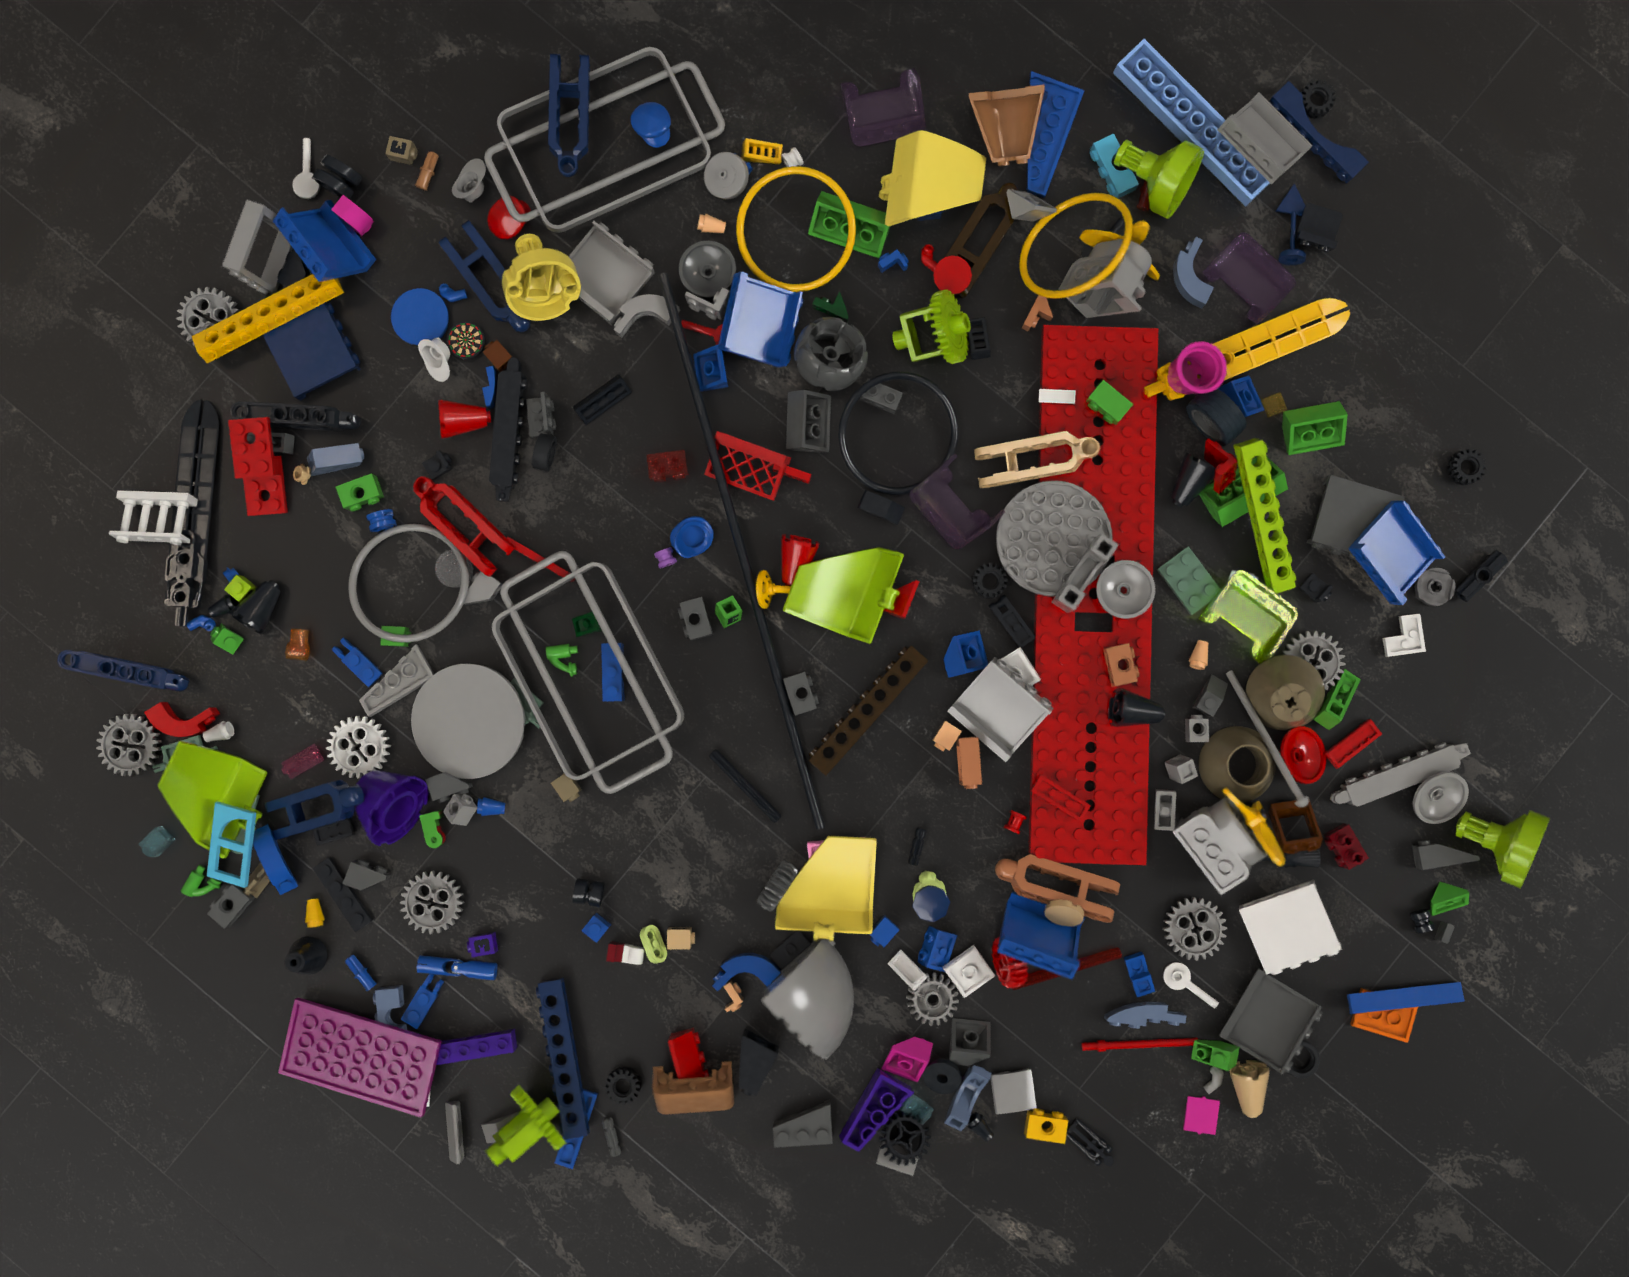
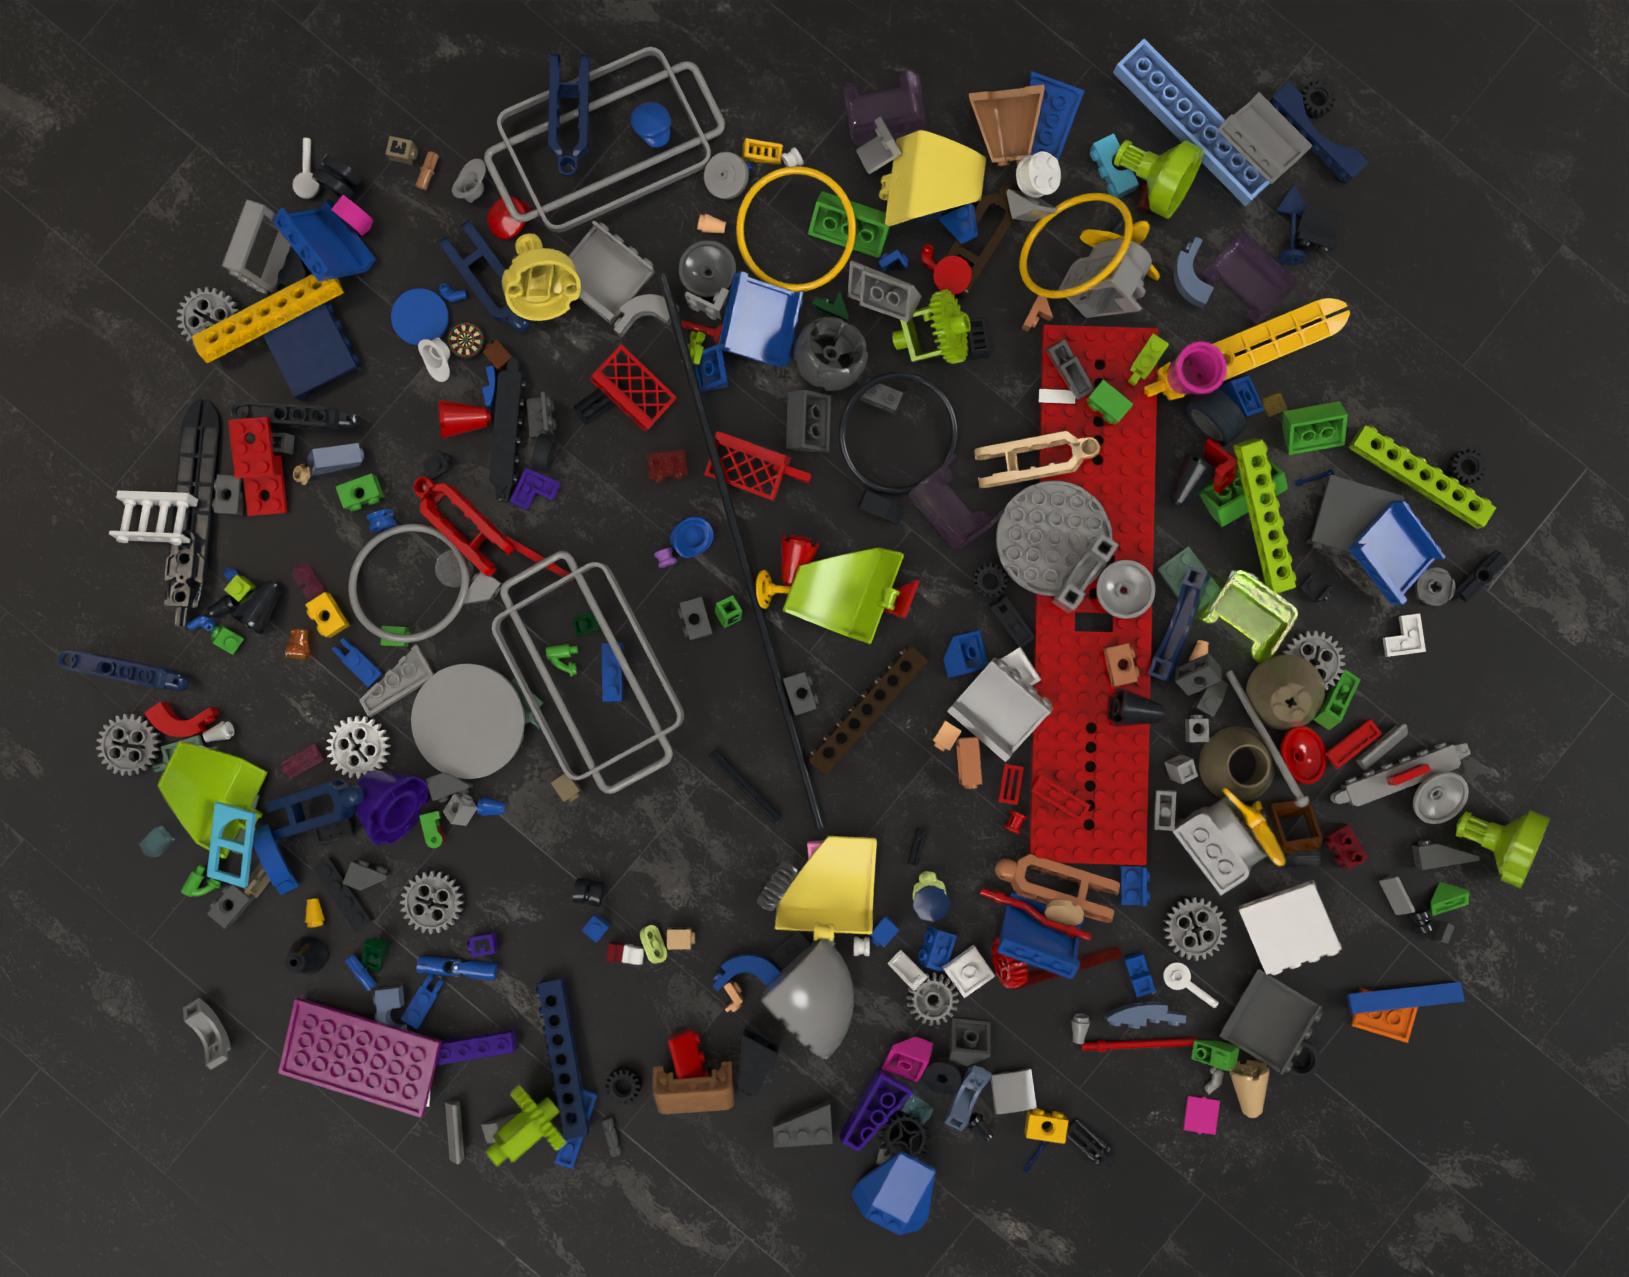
(210, 1030): none -> light grey arch
(235, 504): none -> dark grey brick
(304, 575): none -> clear pink hinge
(336, 621): none -> yellow brick
(374, 953): none -> dark green slope
(533, 483): none -> dark purple plate
(621, 399): none -> red fence
(695, 346): none -> lime plate
(861, 946): none -> white wheel
(878, 150): none -> light grey bracket
(882, 292): none -> light grey slope
(896, 1194): none -> blue wedge
(961, 223): none -> blue wing
(1000, 897): none -> red bar
(1003, 782): none -> red tile
(1028, 1166): none -> clear blue hinge
(1038, 174): none -> white wheel
(1069, 369): none -> dark grey slope
(1080, 1026): none -> light grey cone
(1134, 885): none -> blue bracket
(1147, 358): none -> lime hinge
(1177, 633): none -> dark blue arch
(1198, 674): none -> dark grey brick
(1300, 482): none -> clear blue hinge
(1382, 746): none -> light grey slope
(1396, 895): none -> light grey slope
(1408, 774): none -> red tile
(1482, 506): none -> lime brick

